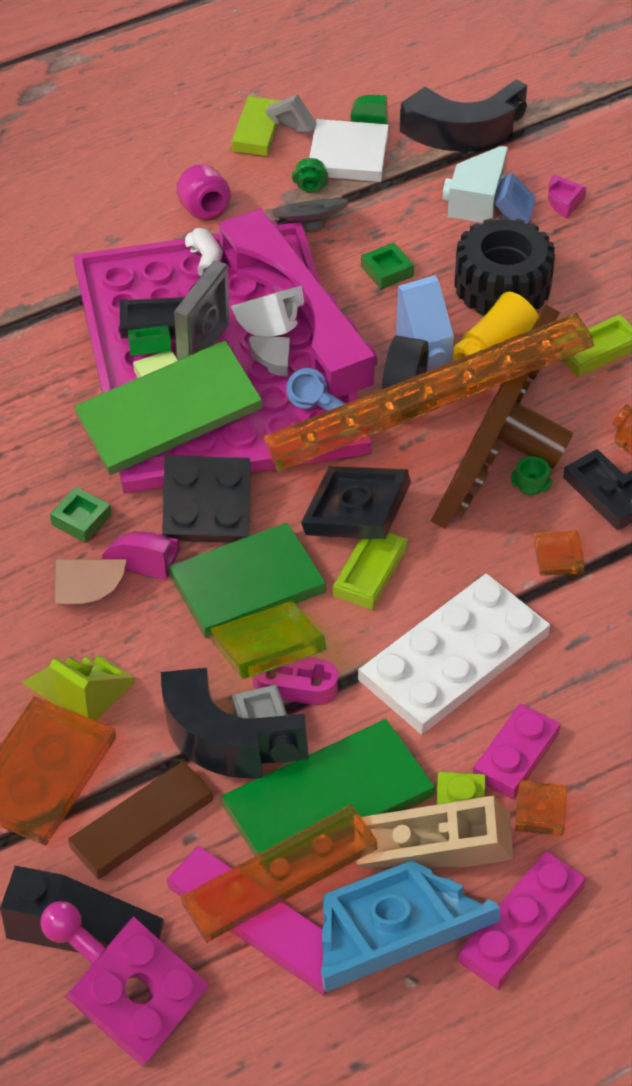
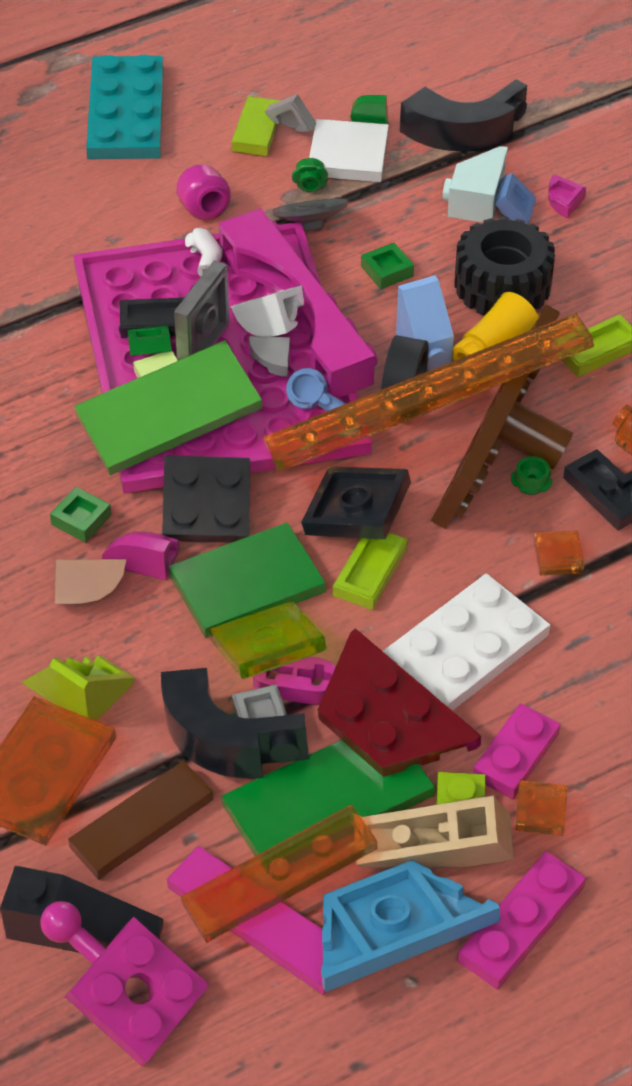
(125, 107): none -> teal plate
(388, 712): none -> dark red wing

